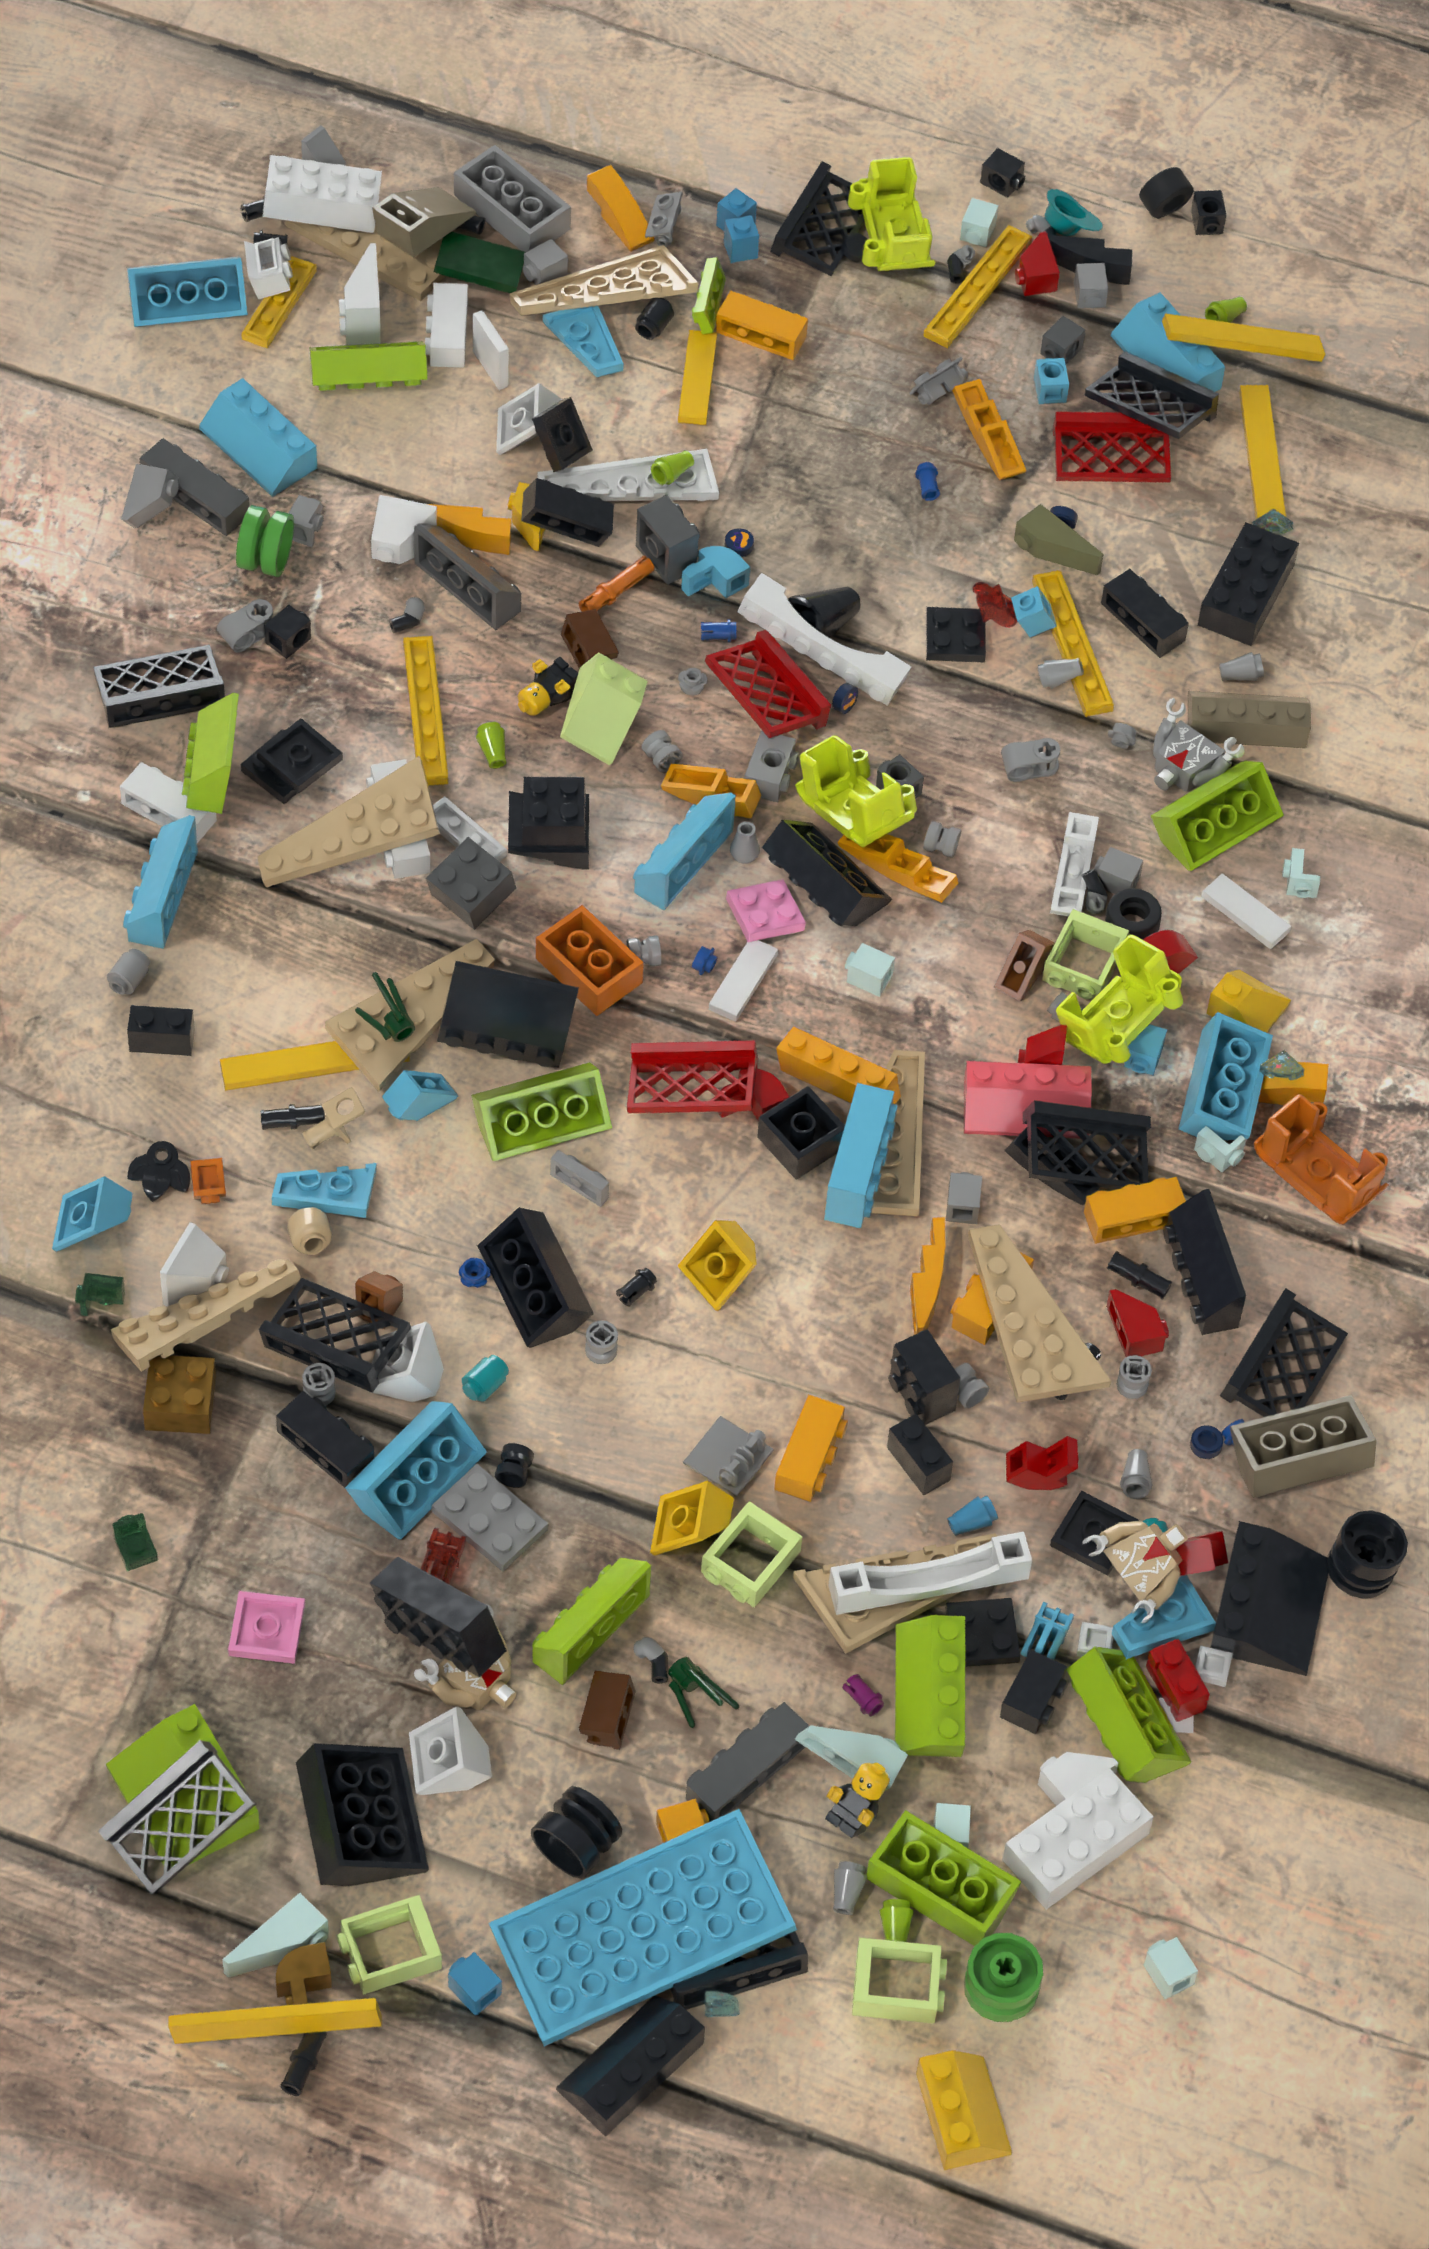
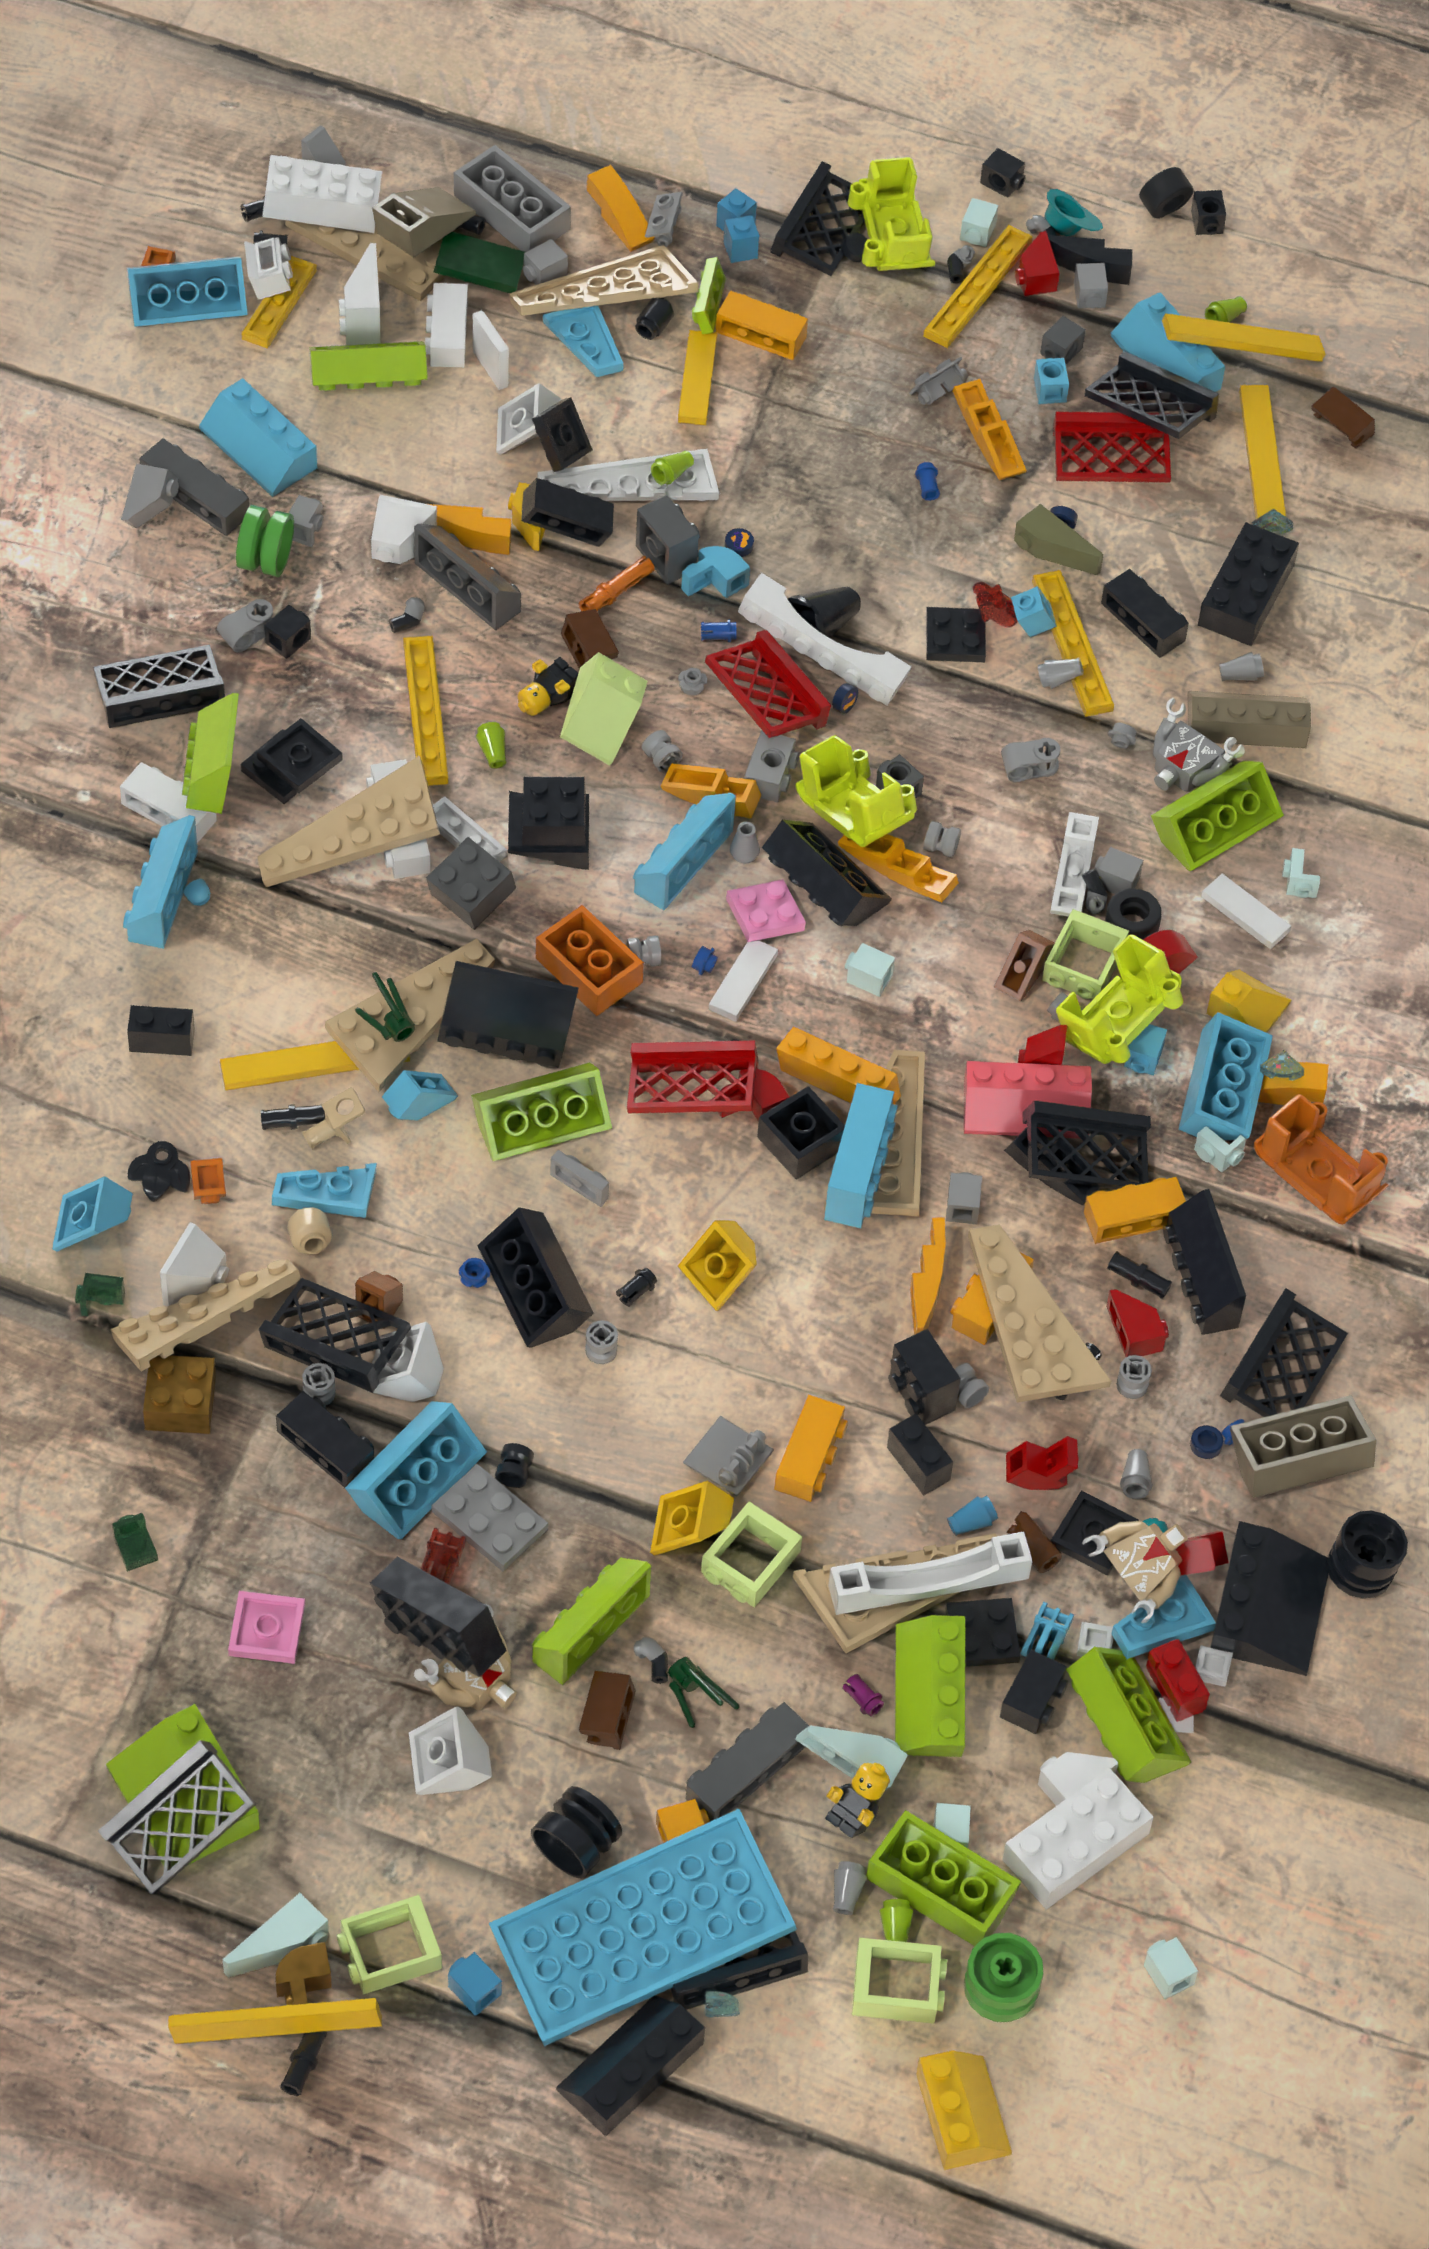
(128, 972): light grey brick -> none
(158, 256): none -> orange tile
(197, 892): none -> medium azure hinge
(360, 1813): black slope -> none
(485, 1378): teal brick -> none
(1042, 1550): none -> reddish brown hinge
(1345, 416): none -> reddish brown hinge

